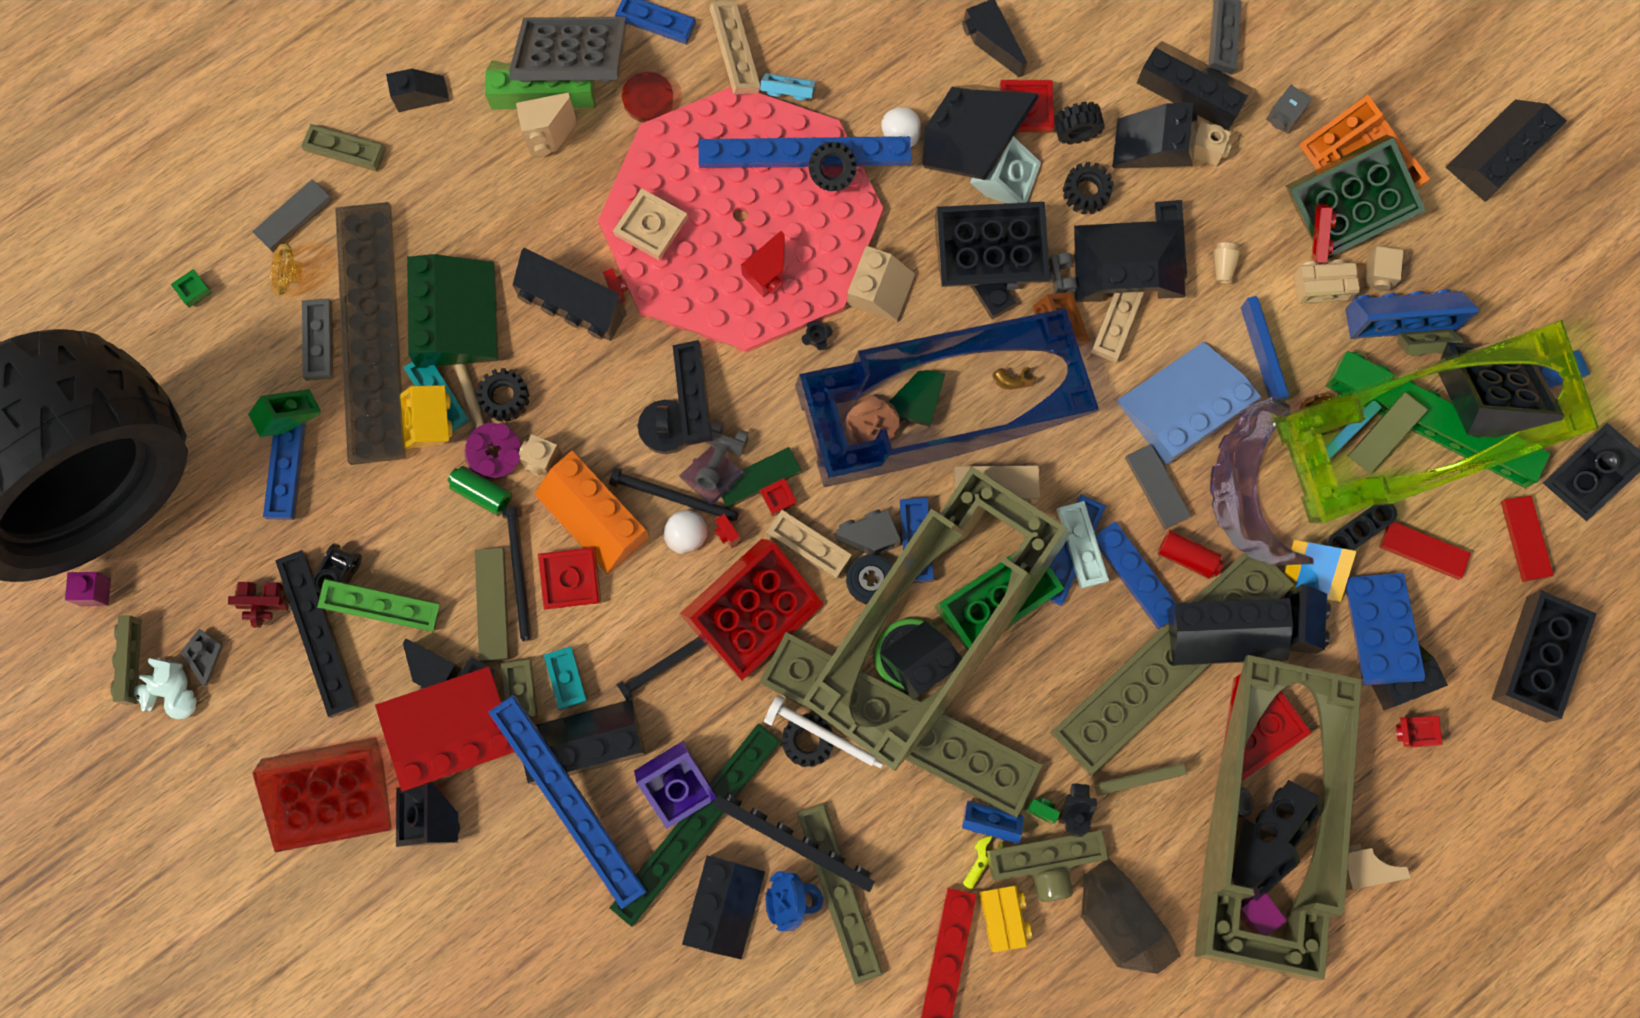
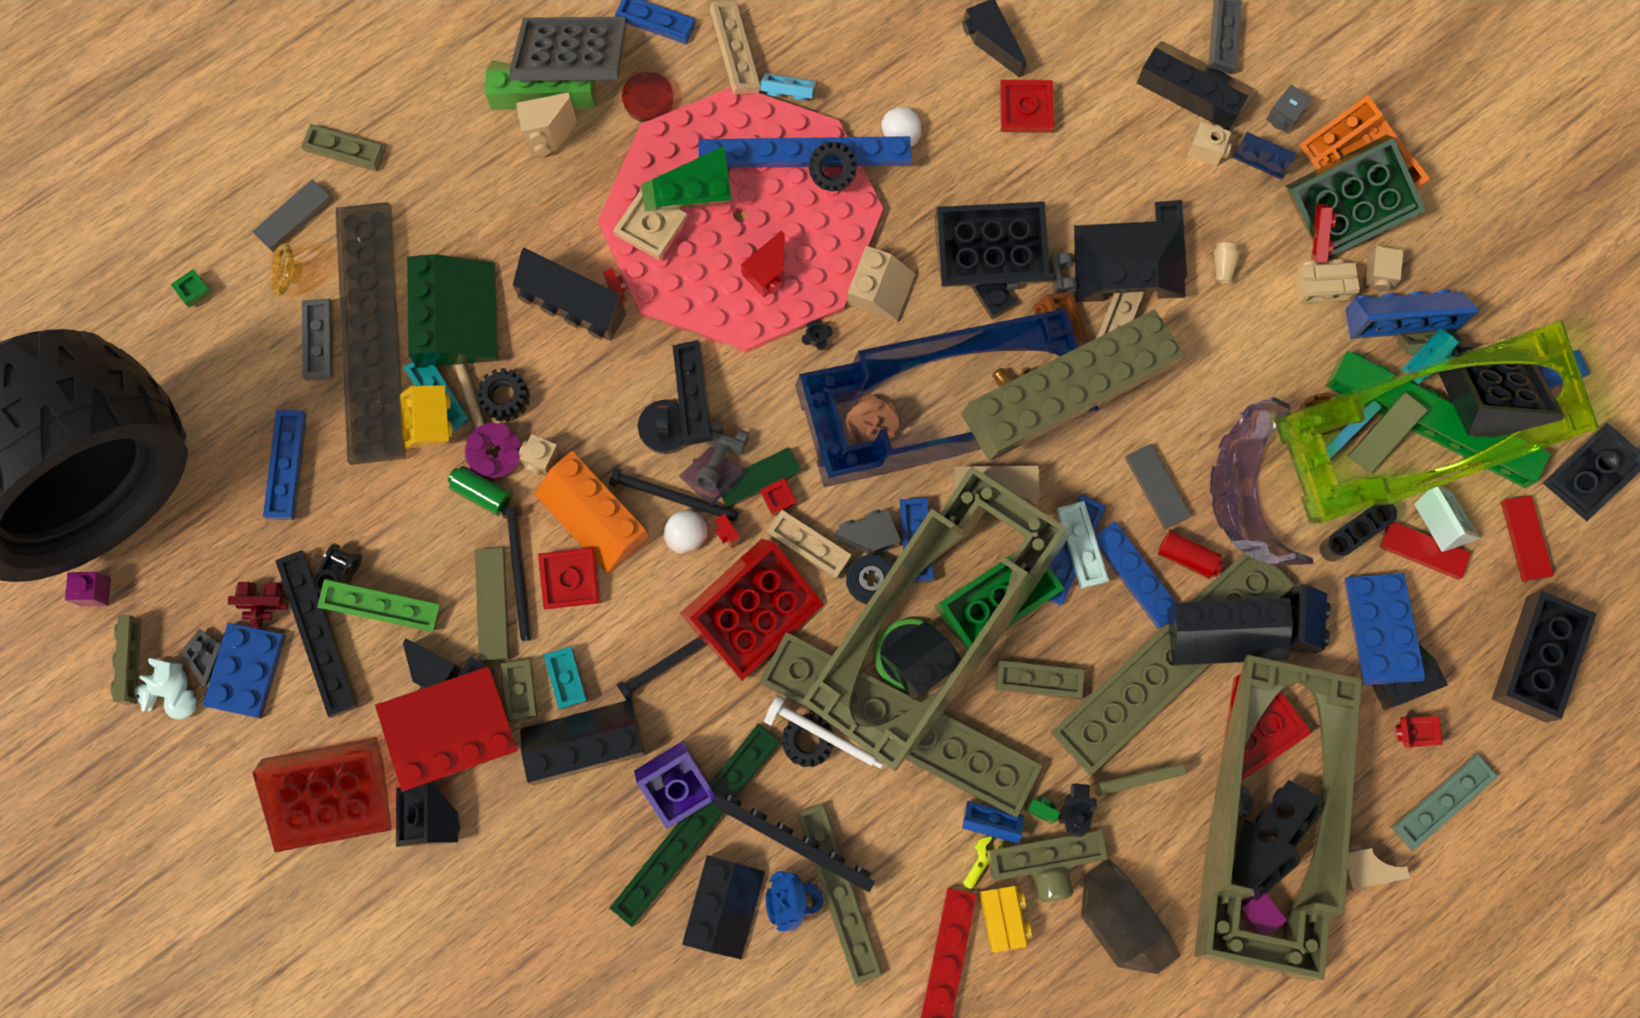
(244, 670): none -> blue plate
(283, 412): green slope -> none
(416, 89): black slope -> none
(567, 801): blue tile -> none
(690, 185): none -> green wedge
(919, 397): dark green slope -> none
(974, 128): black slope -> none
(1011, 176): light aqua slope -> none
(1039, 680): none -> olive plate
(1071, 385): none -> olive brick
(1079, 123): black tyre -> none
(1093, 175): black tyre -> none
(1156, 137): black slope -> none
(1188, 402): medium blue slope -> none
(1264, 155): none -> dark blue plate
(1264, 349): blue tile -> none
(1327, 573): sticker -> none
(1436, 348): none -> teal plate
(1444, 801): none -> sand green tile
(1446, 518): none -> light aqua slope
(1505, 146): black slope -> none

